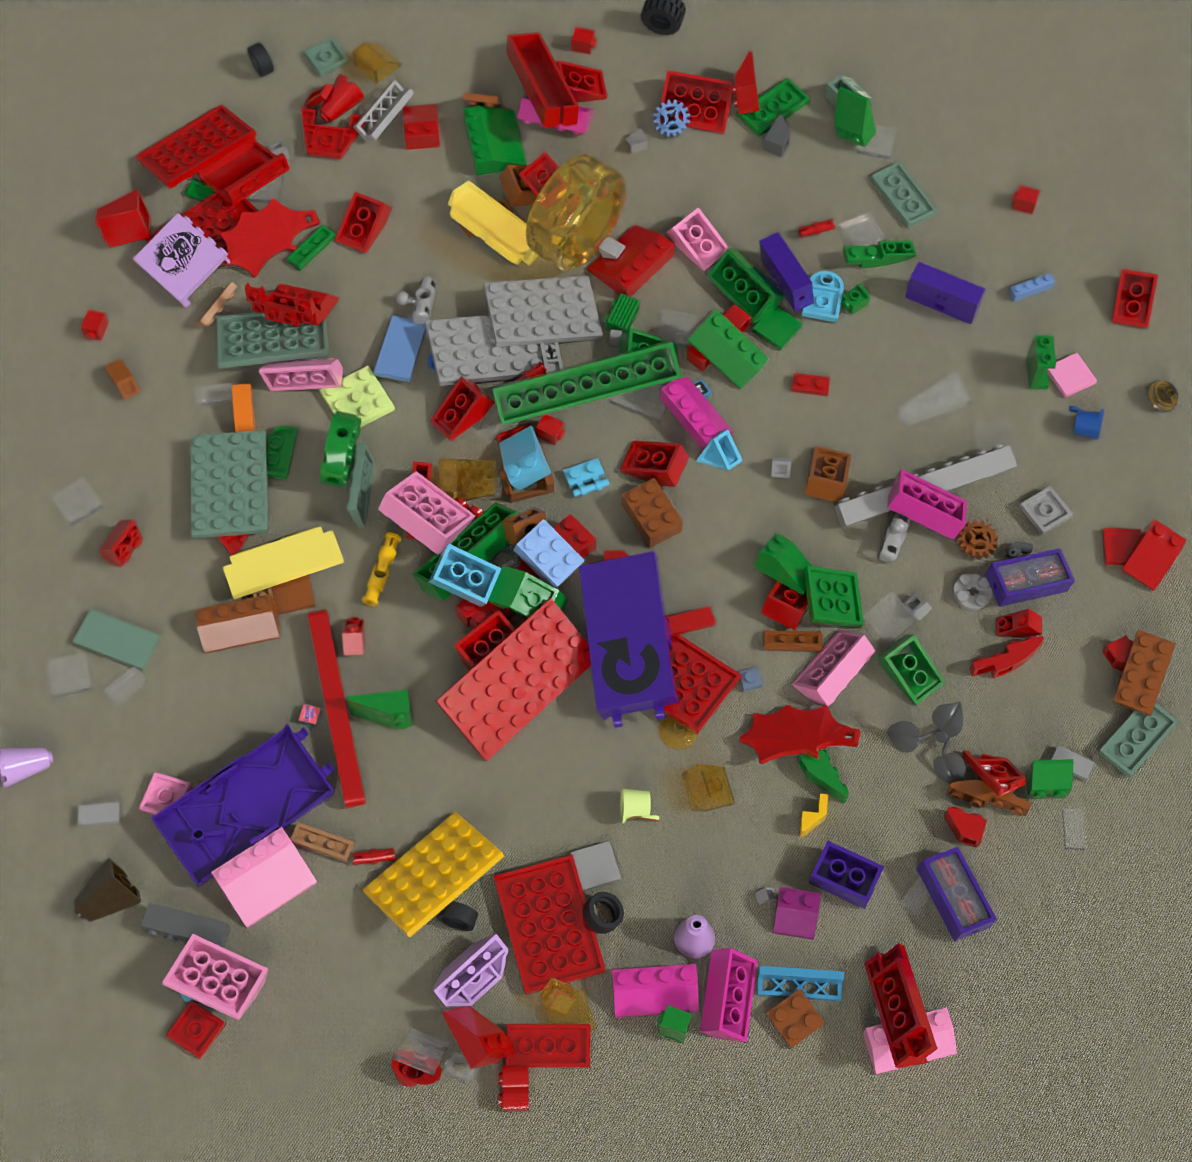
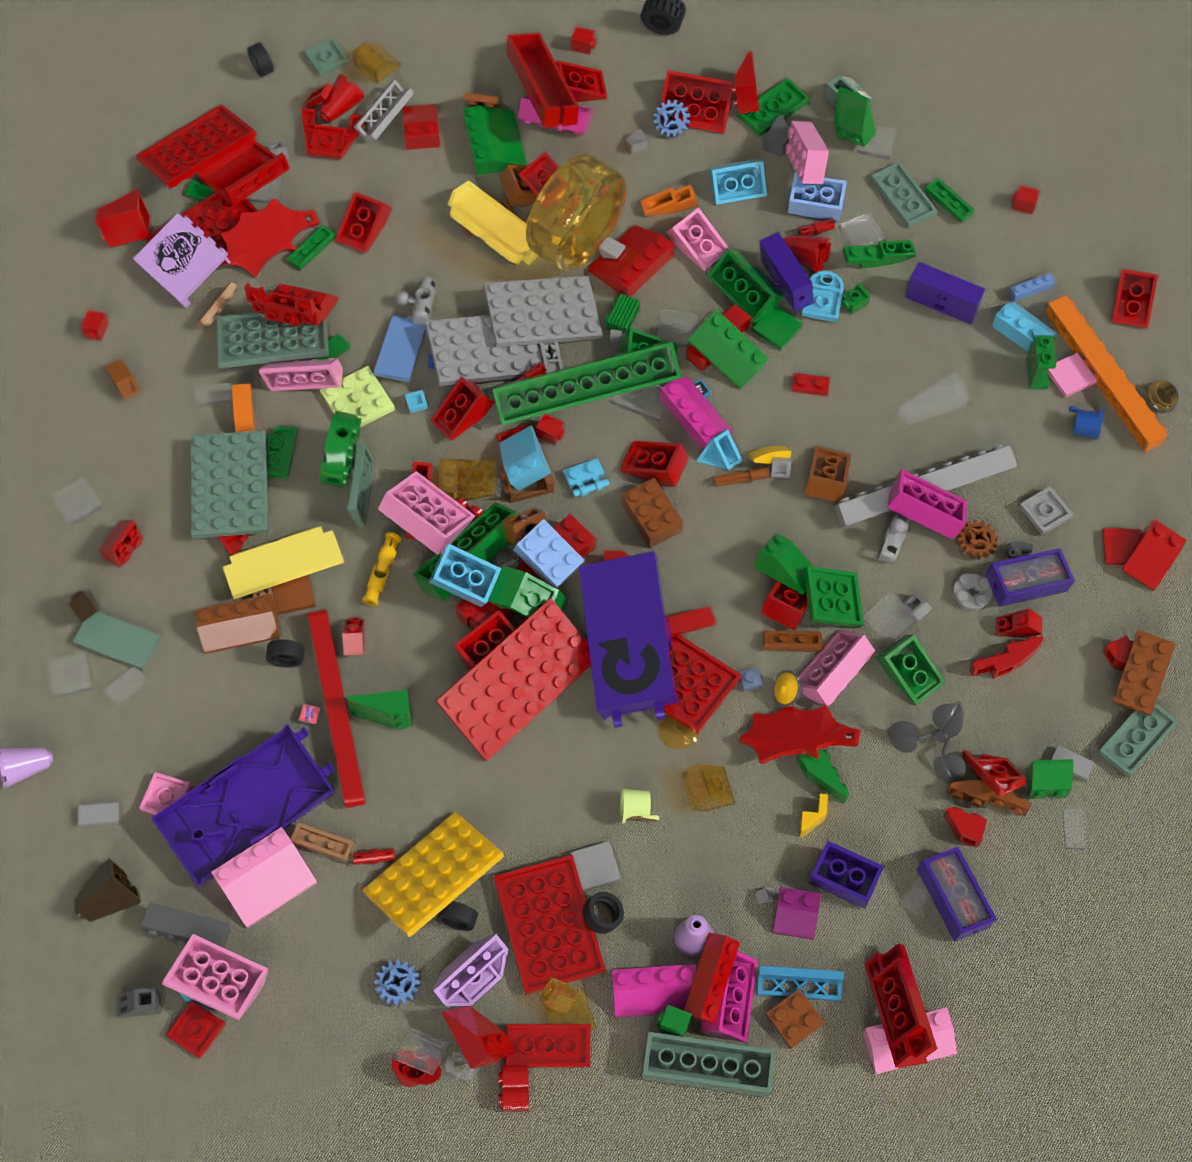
(83, 605): none -> dark brown slope
(138, 1003): none -> dark grey slope
(285, 653): none -> black tyre
(337, 346): none -> green tile
(405, 980): none -> medium blue gear
(416, 401): none -> medium azure plate
(669, 201): none -> orange slope
(709, 1064): none -> sand green brick
(711, 977): none -> red brick
(737, 181): none -> medium azure slope
(742, 476): none -> dark orange axle
(765, 454): none -> yellow slope
(787, 688): none -> yellow piece
(807, 152): none -> bright pink brick
(810, 250): none -> red cone
(817, 200): none -> light blue brick
(949, 200): none -> green plate
(1020, 325): none -> medium azure slope
(1110, 378): none -> orange brick

